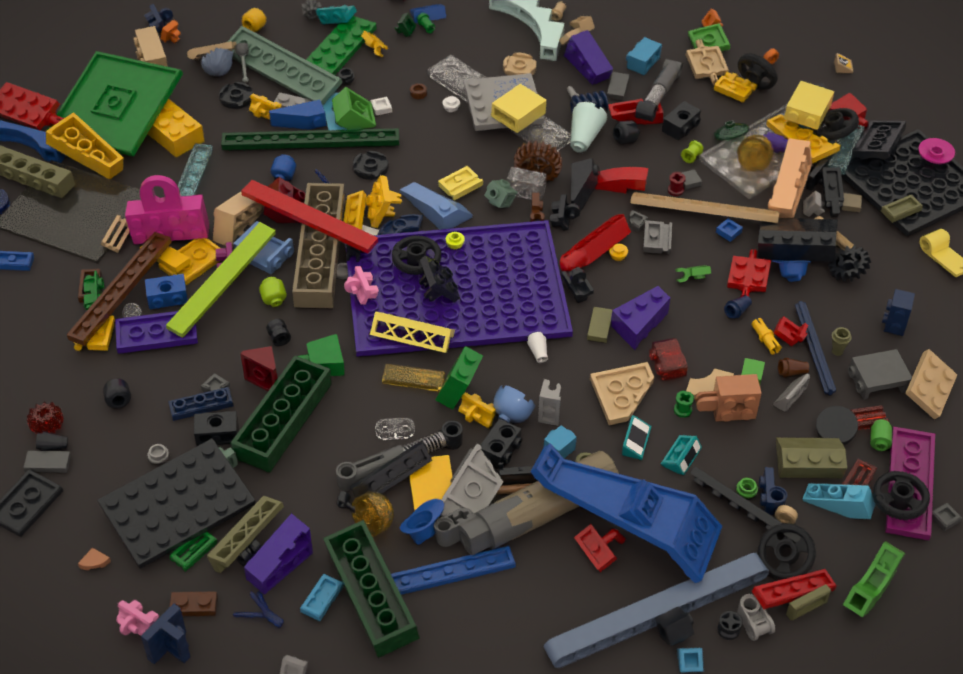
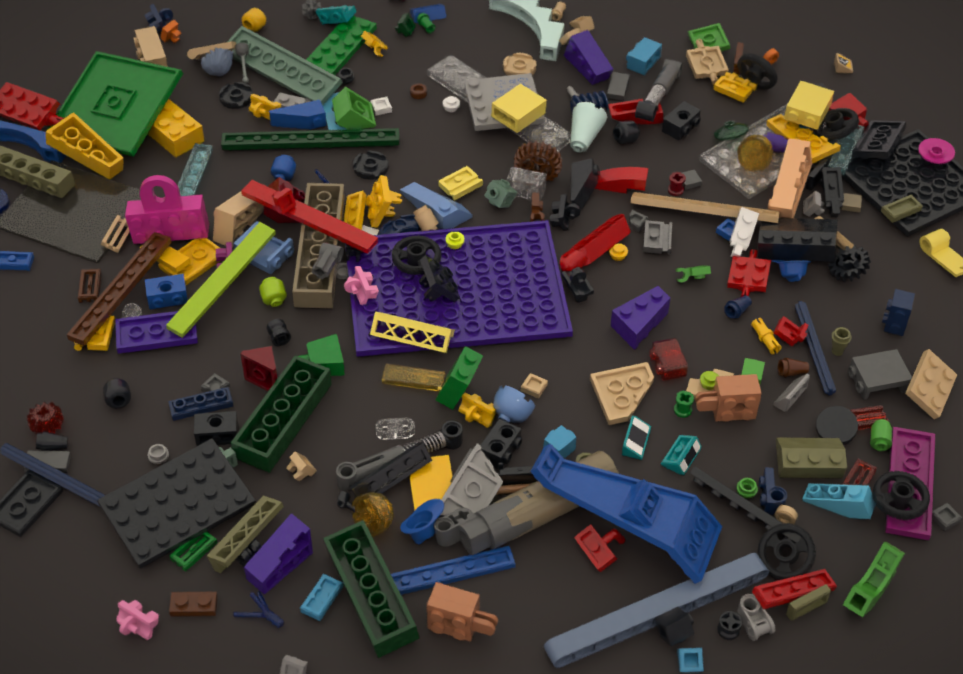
(51, 473): none -> dark blue axle
(94, 286): green hinge -> none
(94, 559): nougat tile -> none
(167, 635): dark blue bracket -> none
(284, 200): none -> red tile
(302, 465): none -> tan tile
(328, 256): none -> dark grey piece
(425, 218): none -> tan brick
(457, 613): none -> nougat brick
(534, 385): none -> tan tile
(538, 346): white cone -> none
(549, 404): light grey hinge -> none
(599, 324): olive tile -> none
(689, 154): lime bush -> none
(707, 380): none -> lime plate
(711, 18): orange tile -> none
(739, 52): none -> reddish brown tile
(743, 231): none -> white hinge

